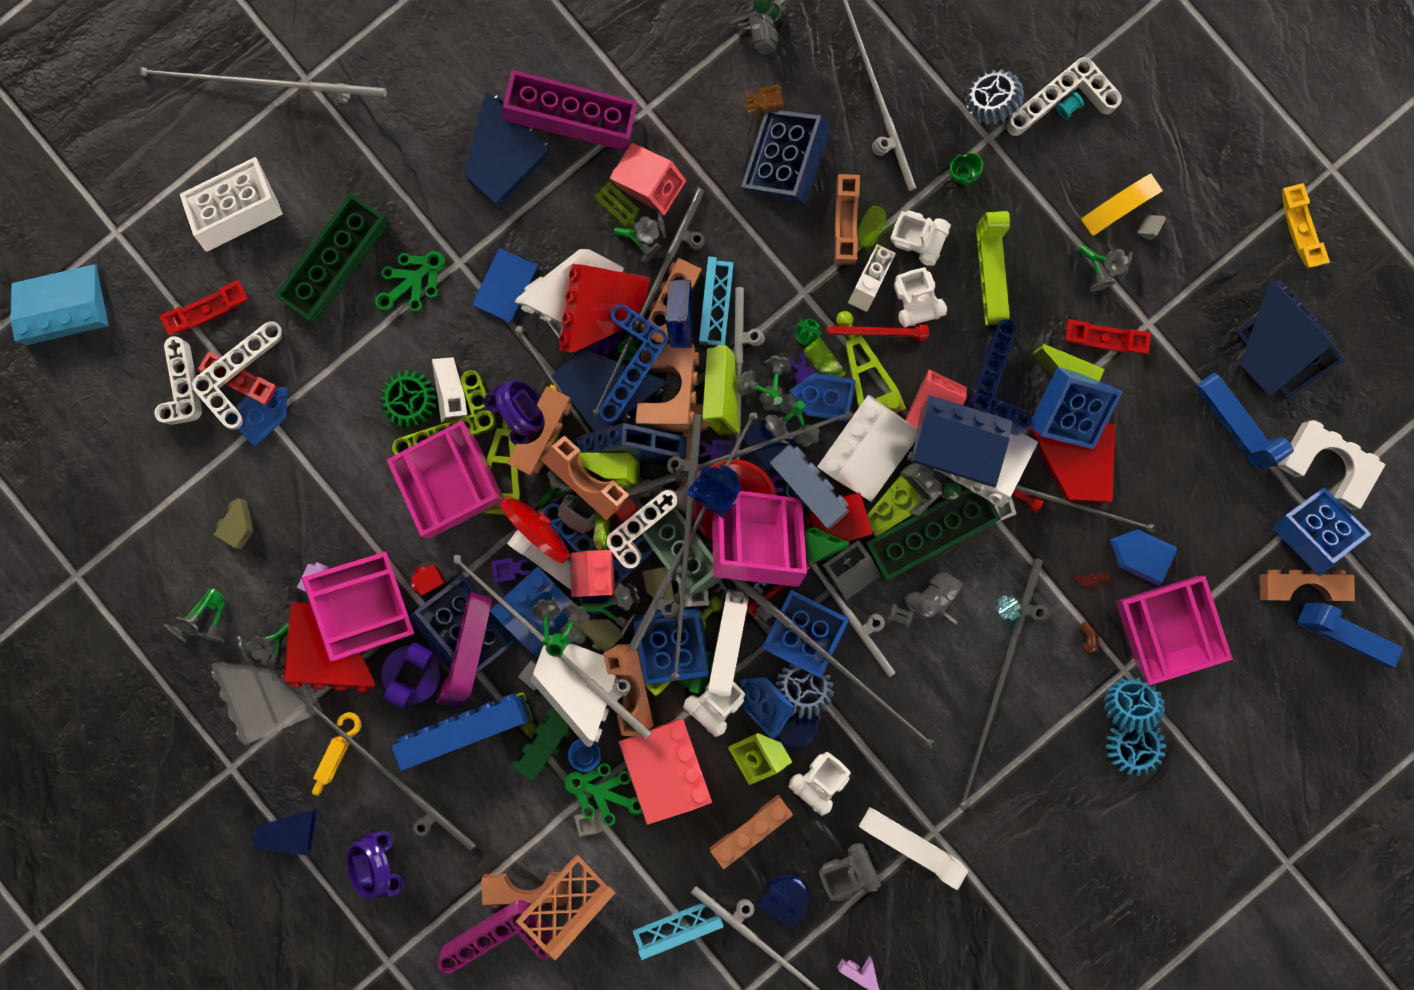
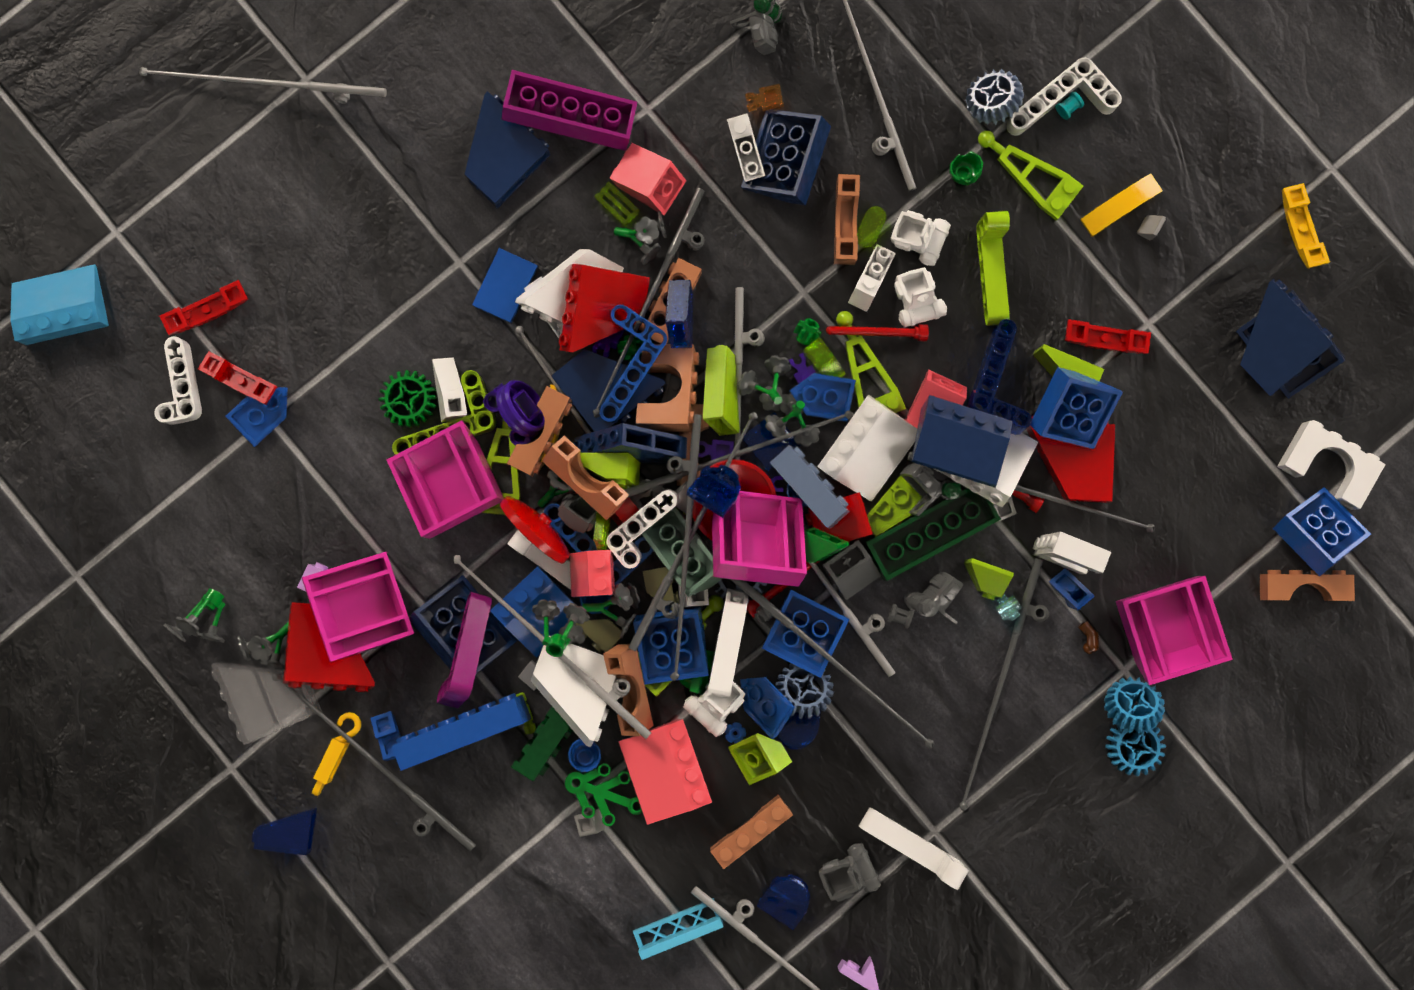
(230, 204): white slope -> none
(232, 370): white beam -> none
(236, 525): olive slope -> none
(332, 258): dark green brick -> none
(369, 867): dark purple piece -> none
(386, 732): none -> blue slope
(401, 693): dark purple piece -> none
(413, 279): green plant -> none
(427, 579): red brick -> none
(489, 935): magenta beam -> none
(499, 890): nougat arch -> none
(506, 569): dark purple plate -> none
(581, 916): nougat fence -> none
(709, 297): medium azure fence -> none
(741, 732): none -> blue plate
(746, 147): none -> white slope
(821, 782): white piece -> none
(988, 578): none -> lime slope
(1061, 195): none -> lime plate
(1071, 553): none -> white arch
(1071, 589): none -> blue slope
(1089, 580): clear red piece -> none
(1115, 263): dark grey plant -> none
(1143, 555): blue tile -> none
(1240, 426): blue beam -> none
(1326, 621): blue beam -> none

